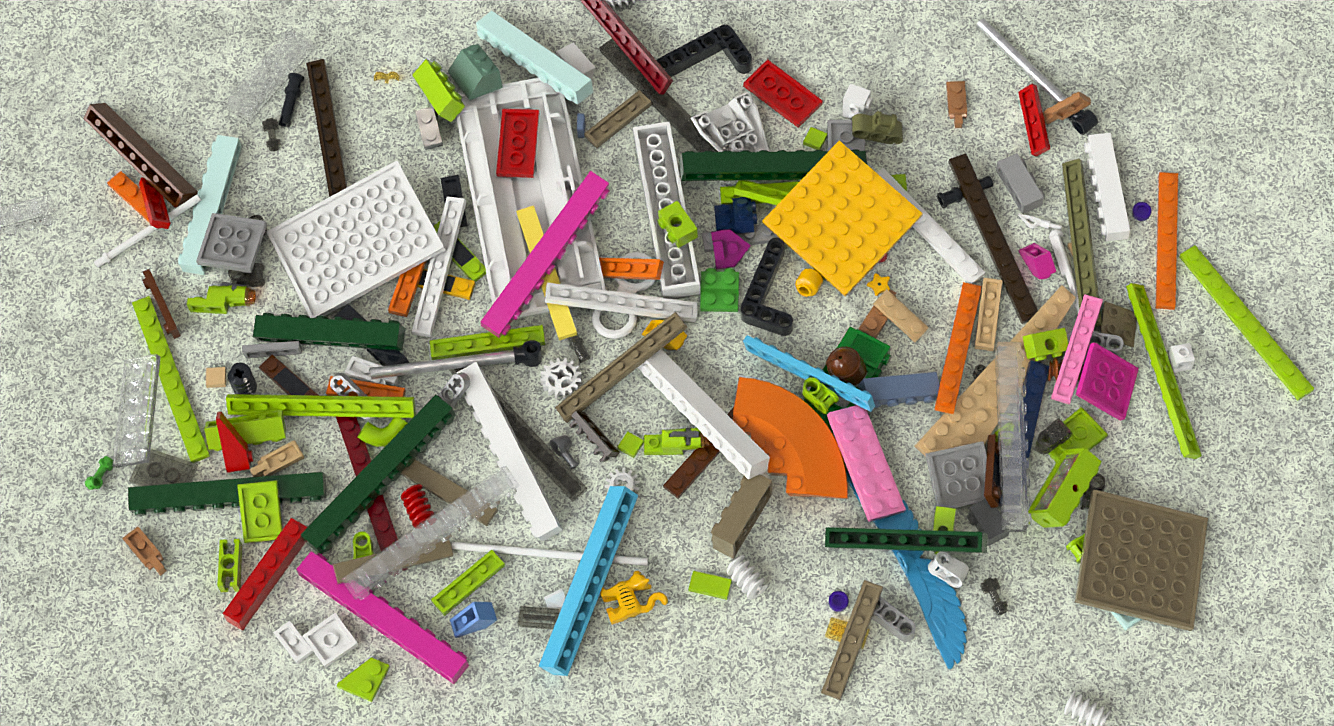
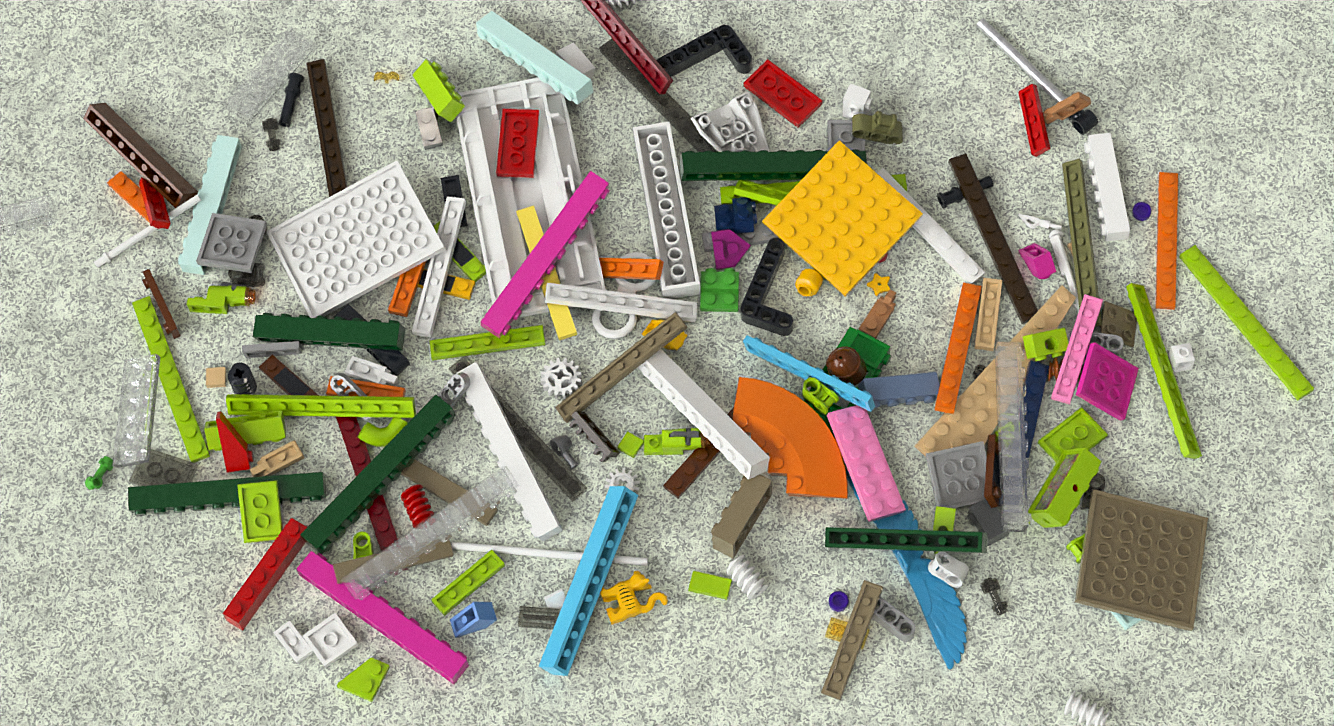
(145, 550): medium nougat hinge -> none
(224, 560): lime piece -> none
(475, 72): sand green slope -> none
(529, 354): flat silver piece -> none
(577, 345): clear smoke pin -> none
(581, 125): sand blue tile -> none
(617, 119): dark tan plate -> none
(673, 215): lime brick -> none
(815, 138): lime tile -> none
(900, 315): tan plate -> none
(956, 102): medium nougat hinge -> none
(1020, 183): light grey brick -> none
(1052, 437): clear smoke piece -> none

